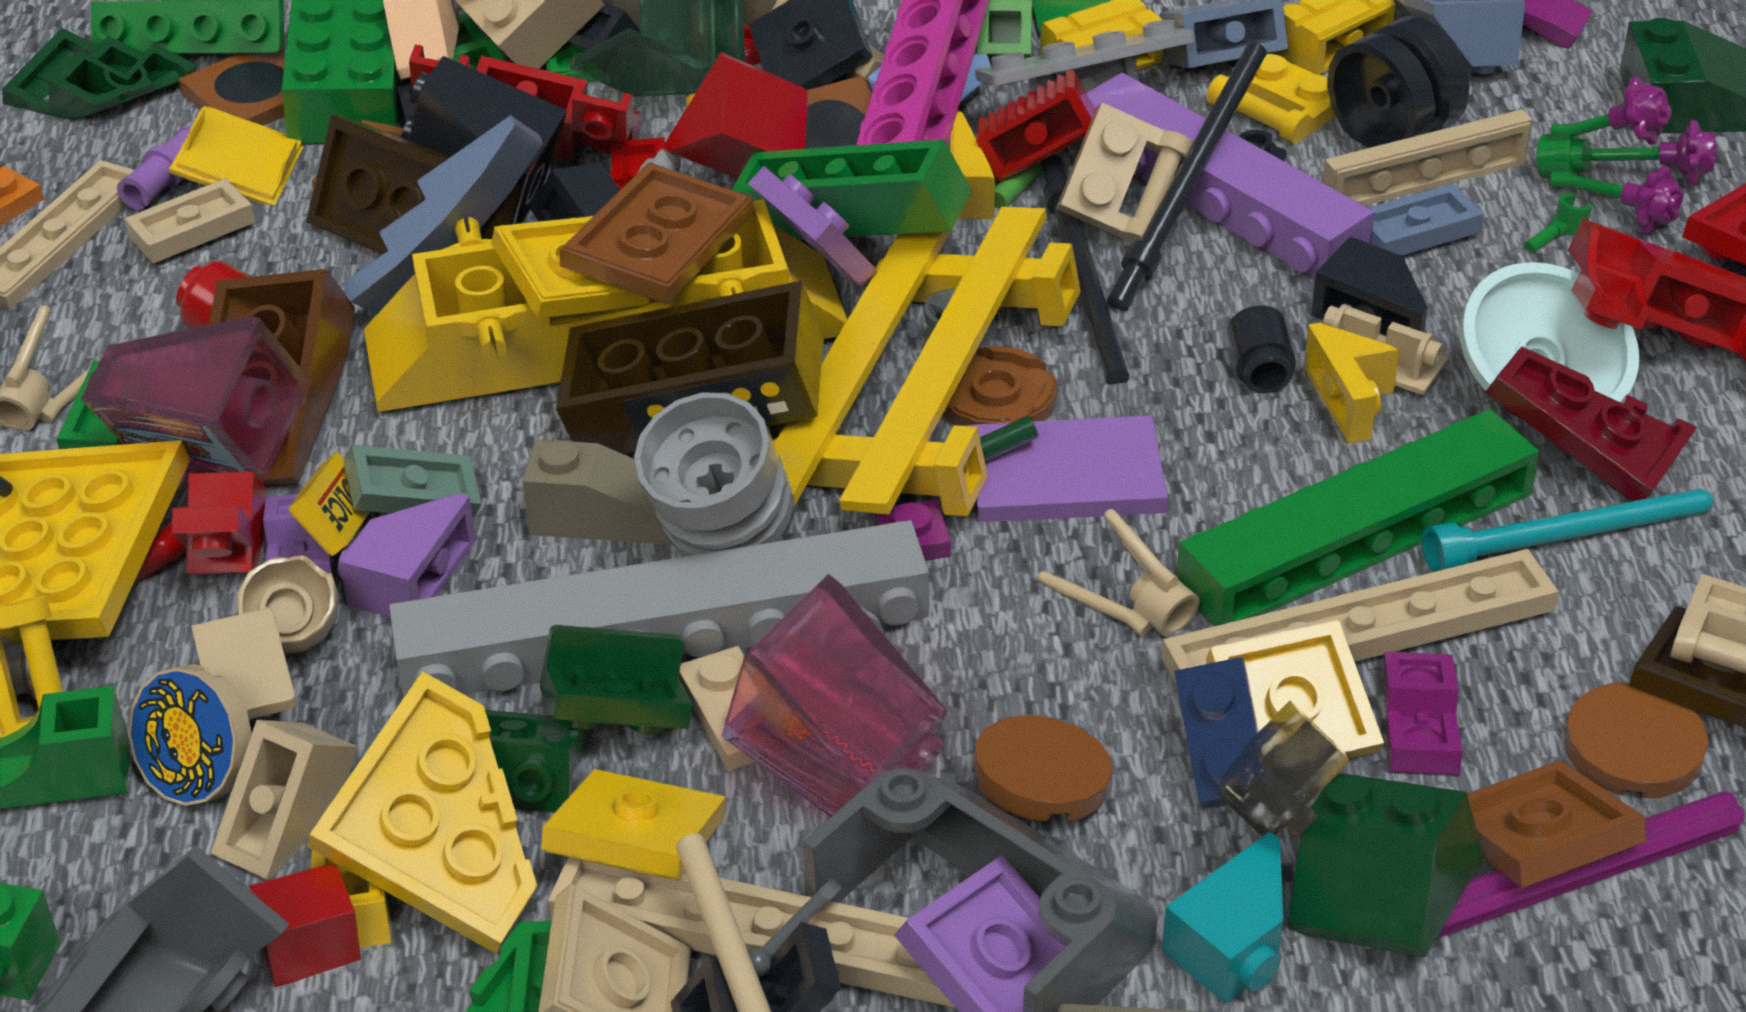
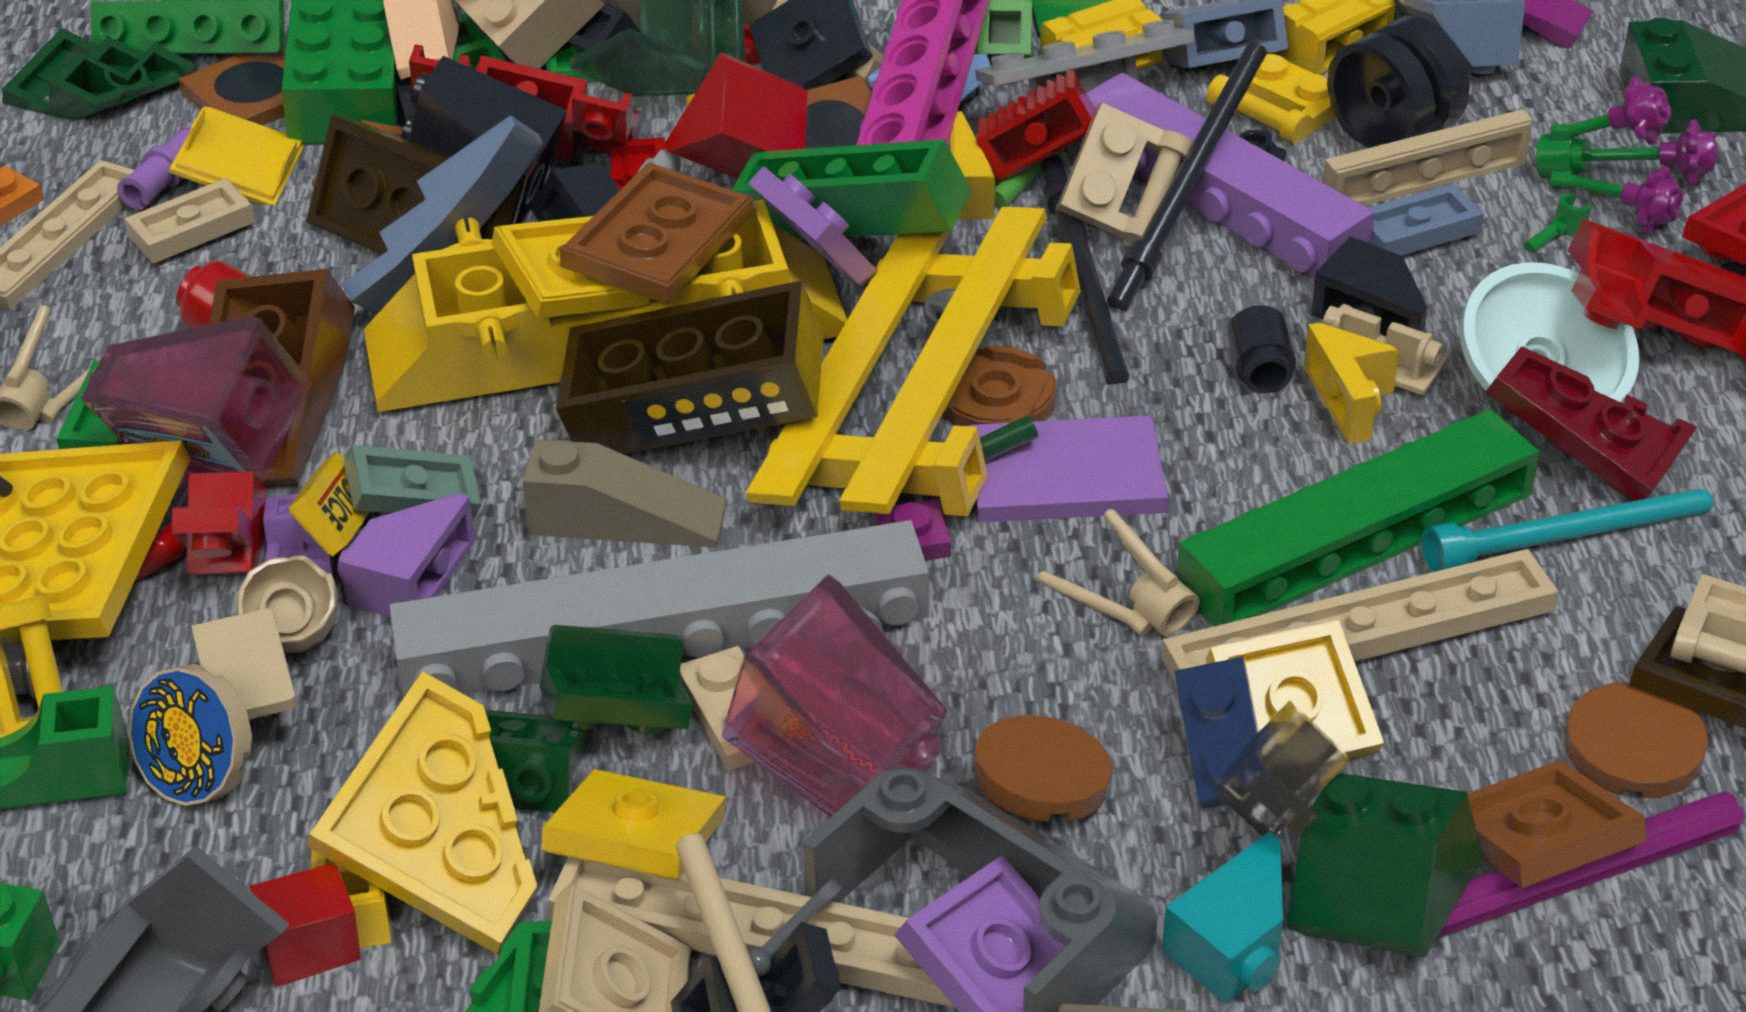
(280, 794): tan slope -> none
(713, 475): light grey wheel -> none
(1421, 713): magenta slope -> none

